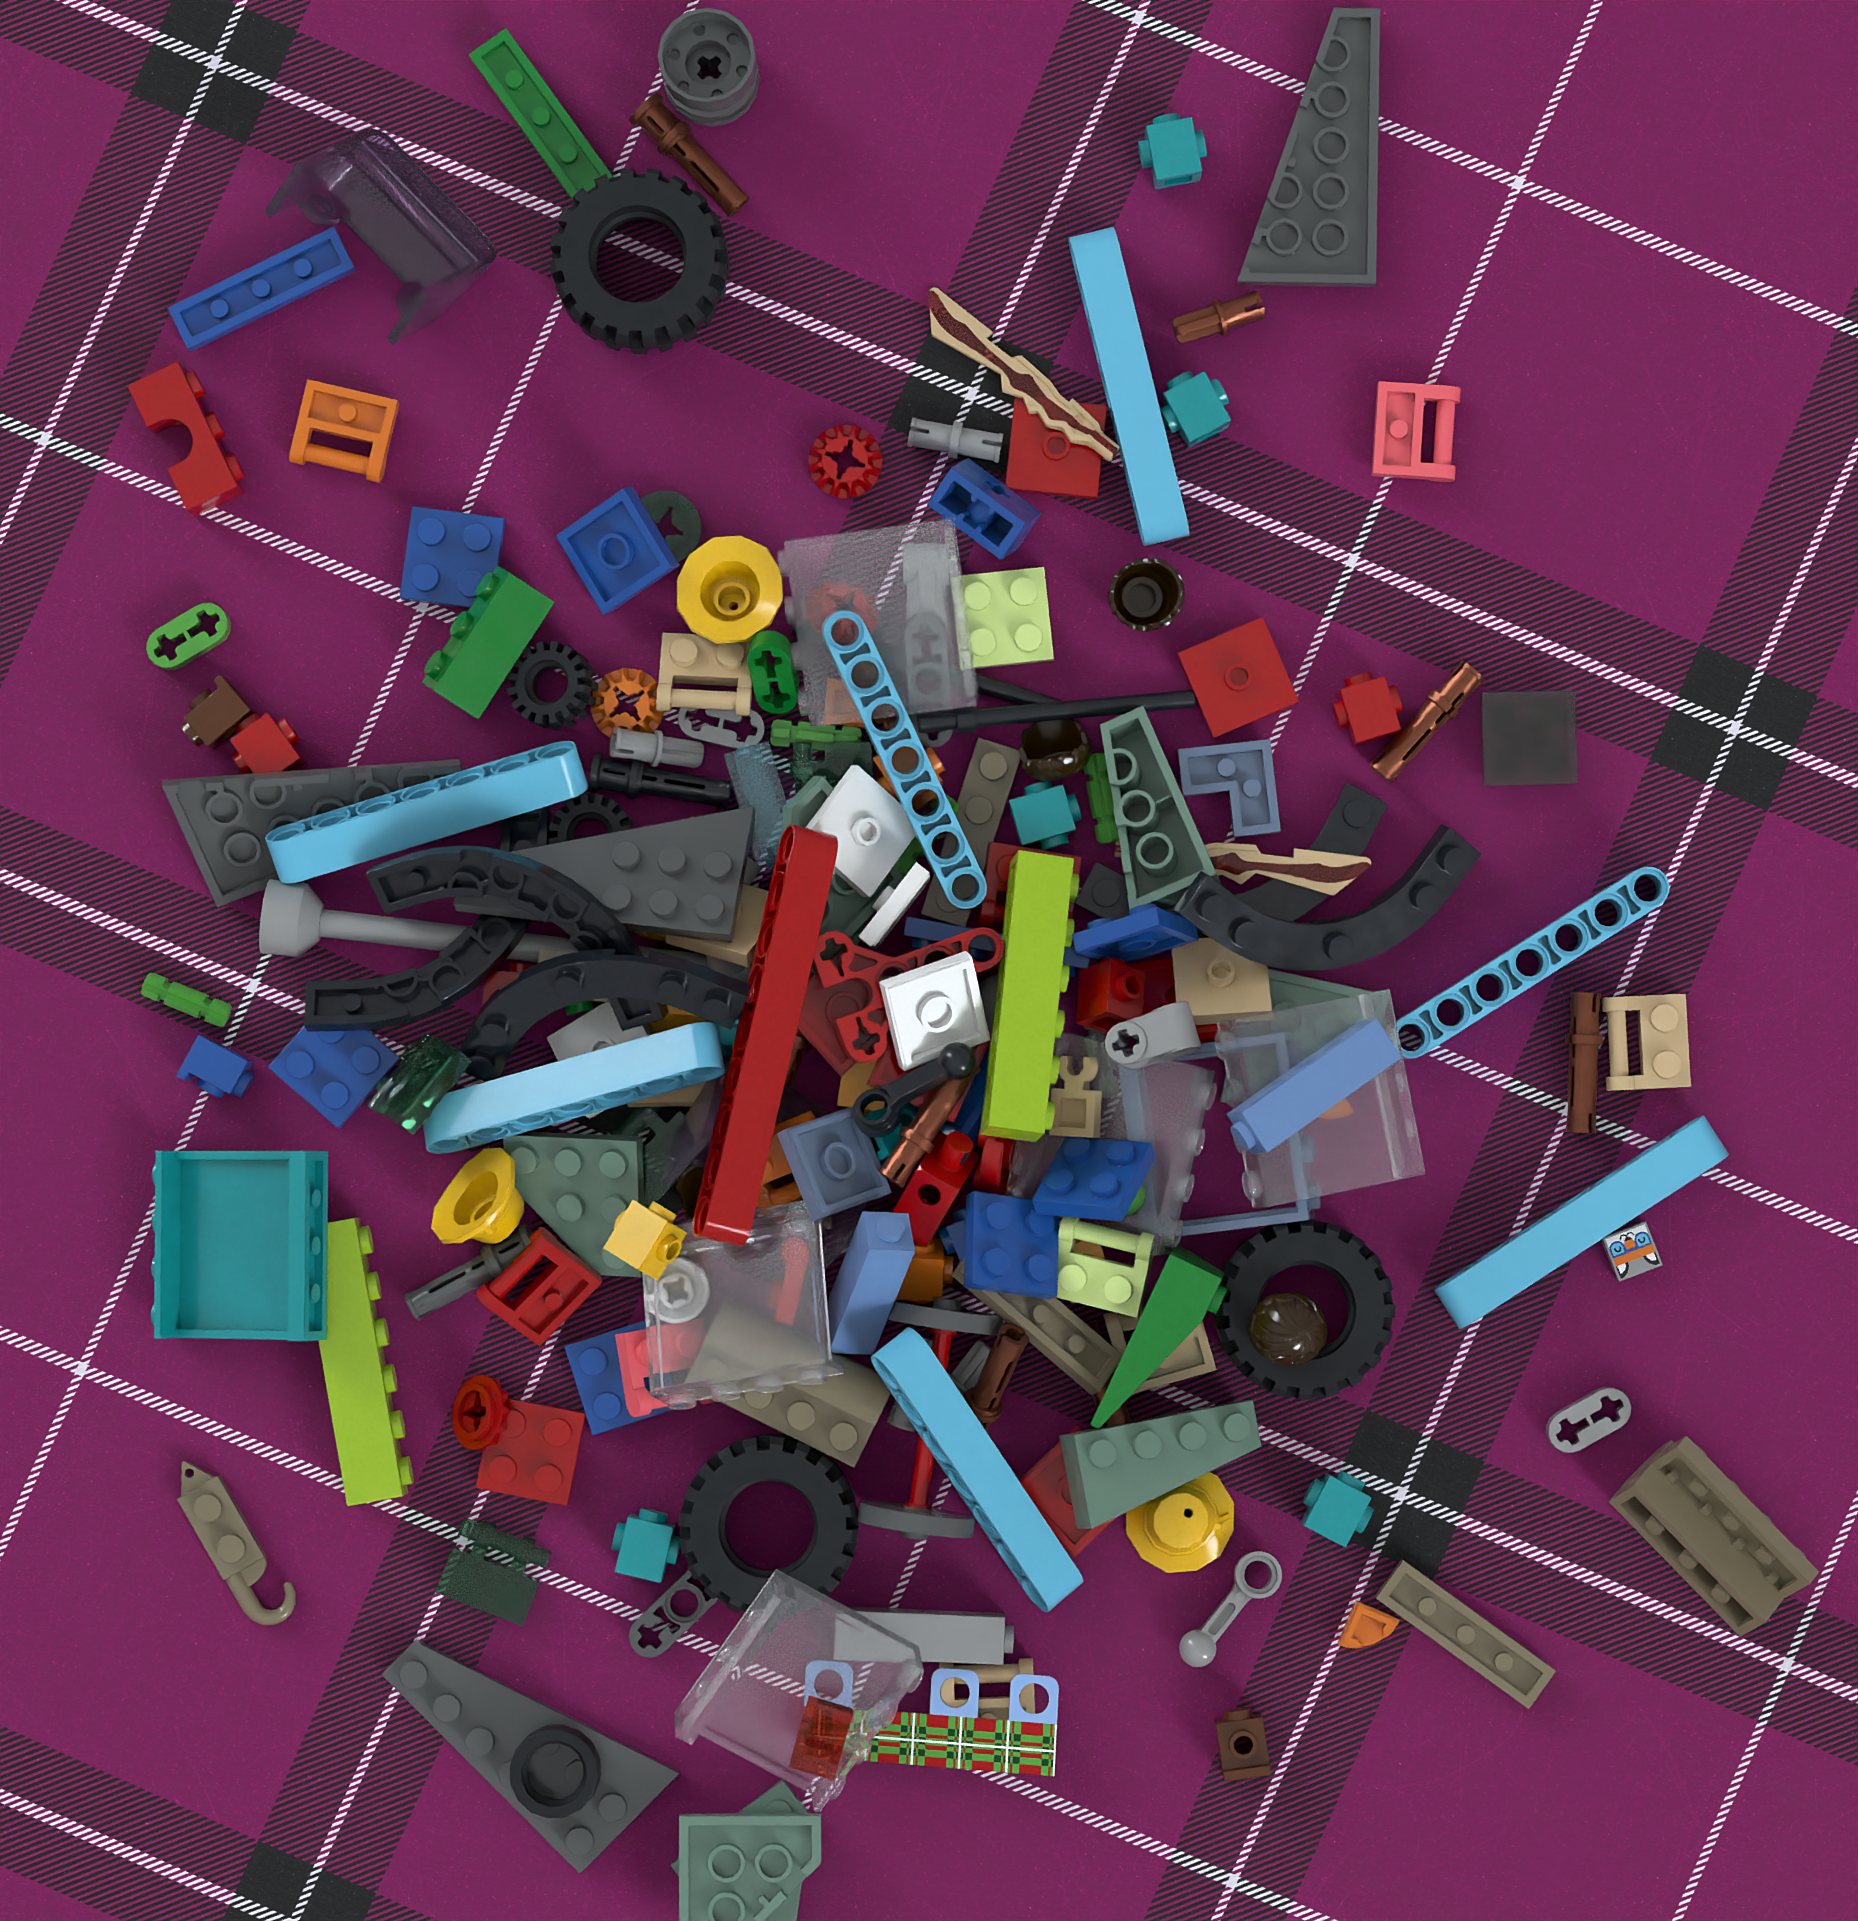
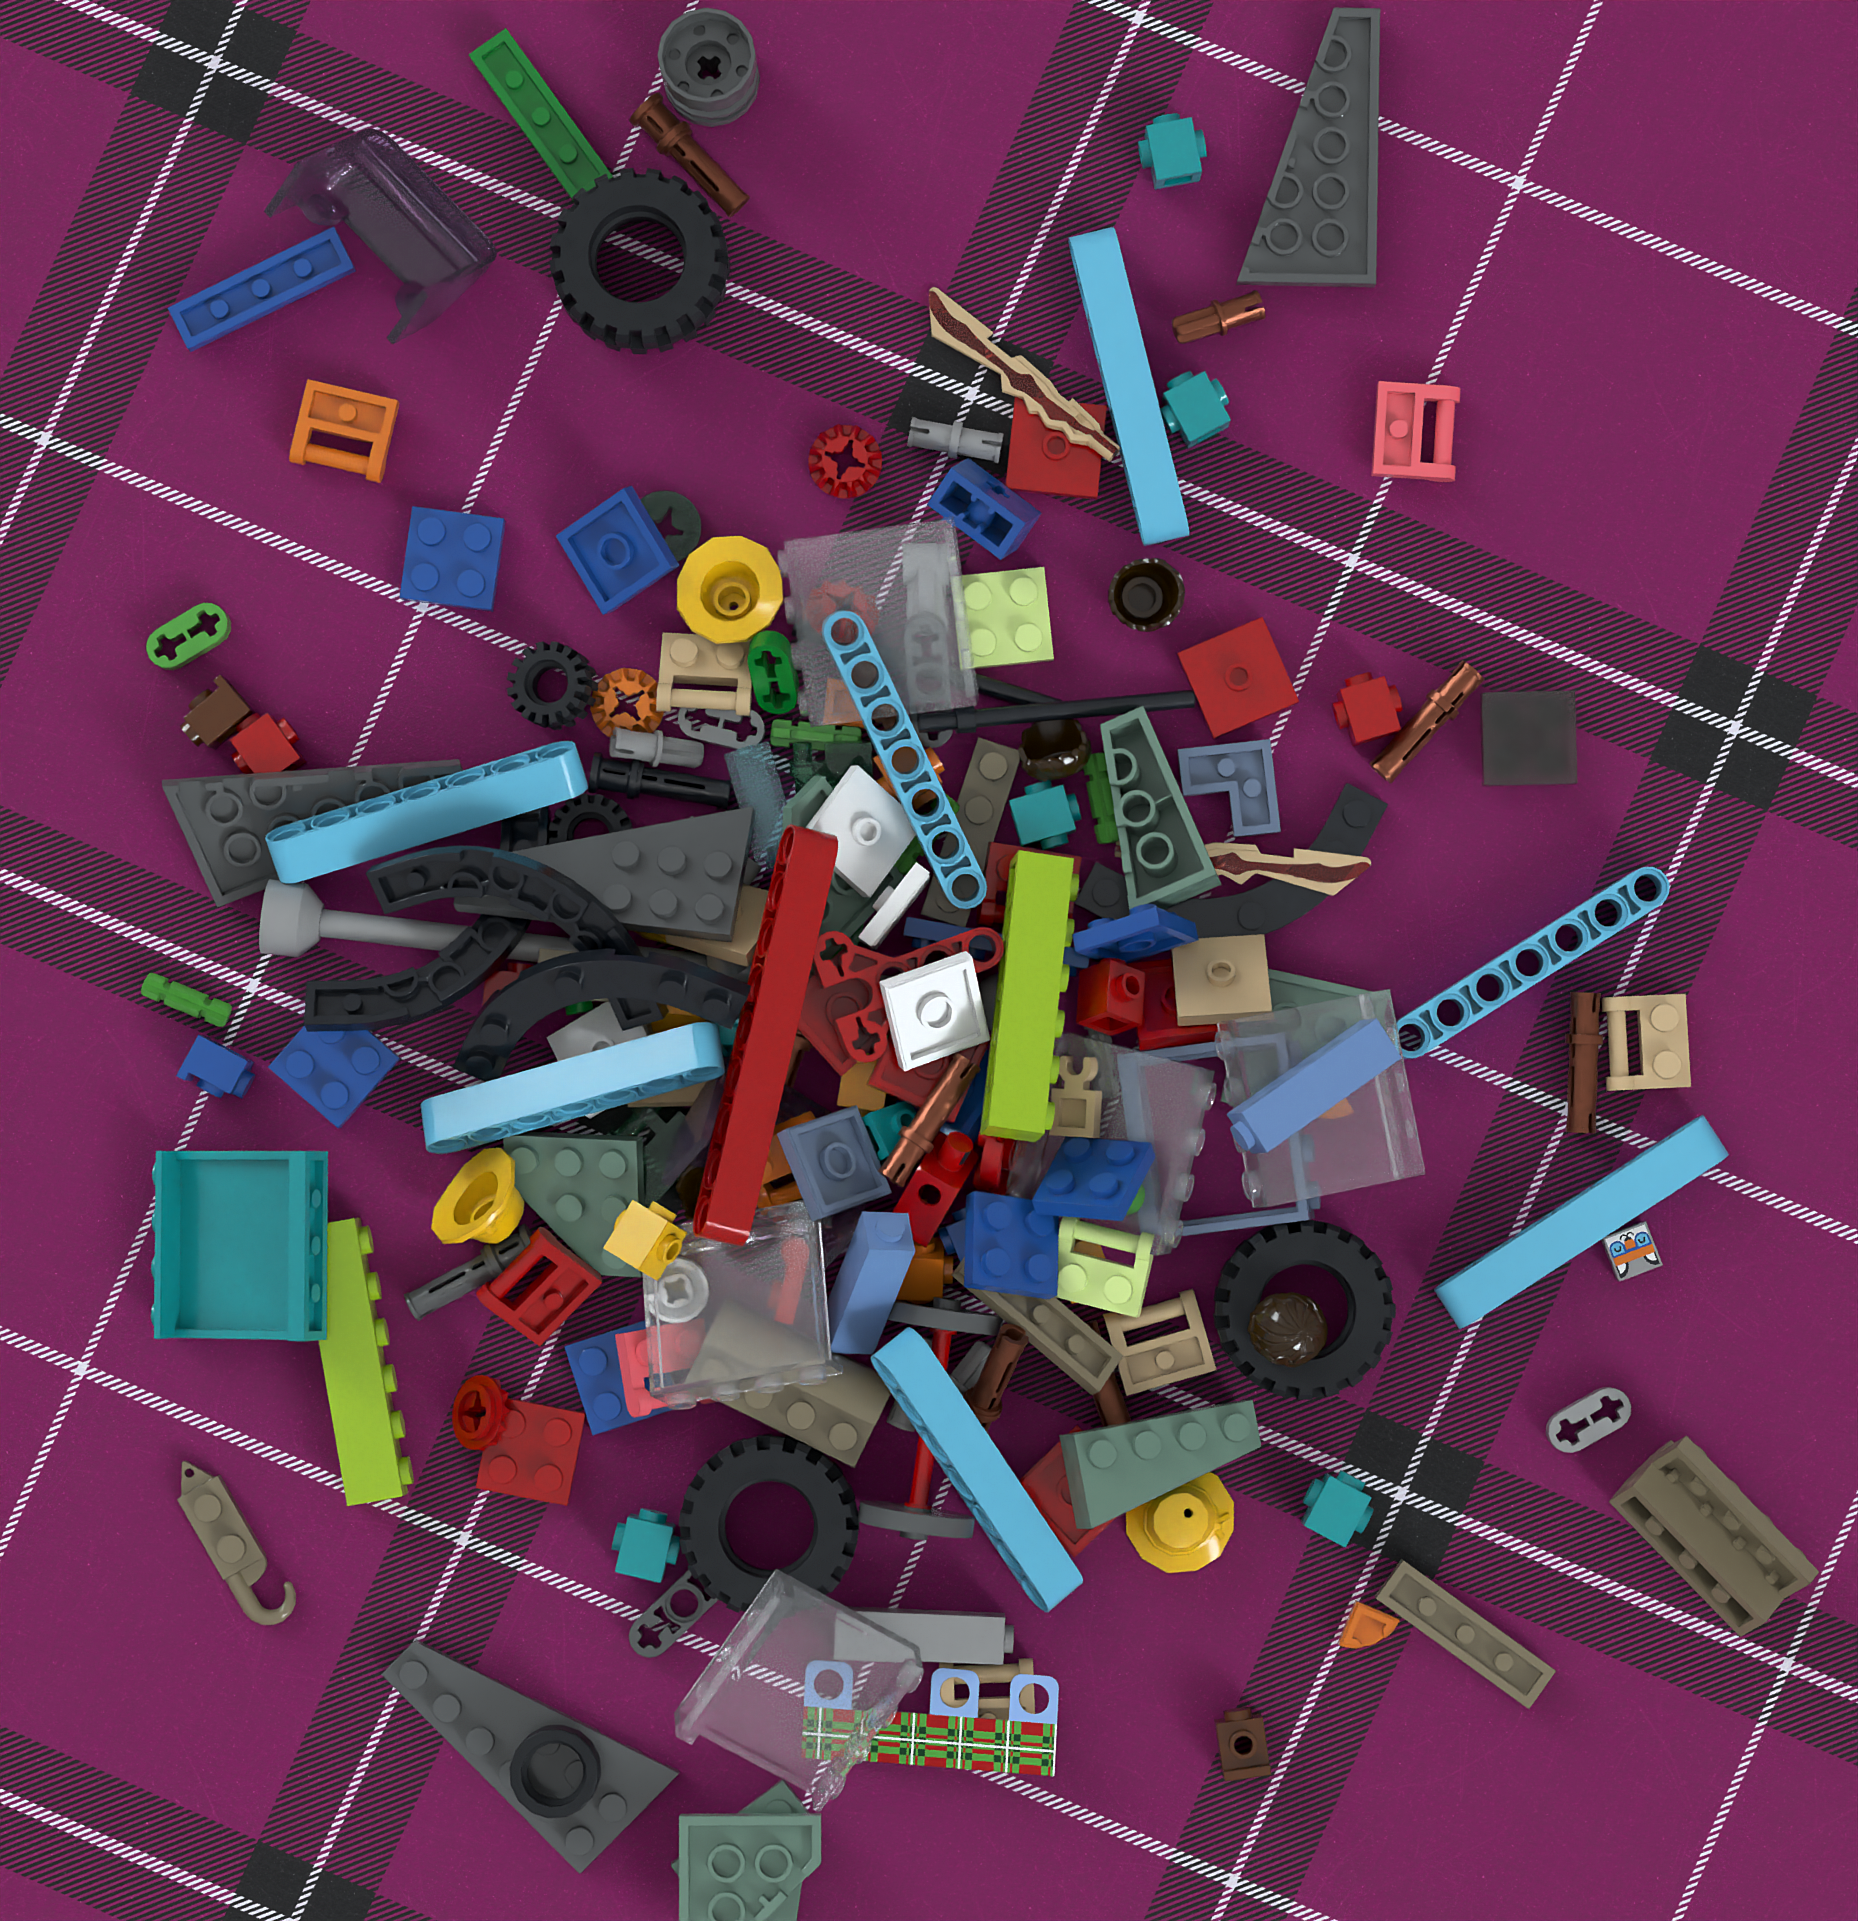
(207, 473): red arch -> none
(418, 1083): clear green plate -> none
(486, 641): green brick -> none
(490, 1585): clear green plate -> none
(821, 1738): clear red panel -> none
(954, 1062): black piece -> none
(1161, 1034): light grey piece -> none
(1175, 1308): green wedge -> none
(1199, 1646): light grey piece -> none
(1339, 939): black plate -> none

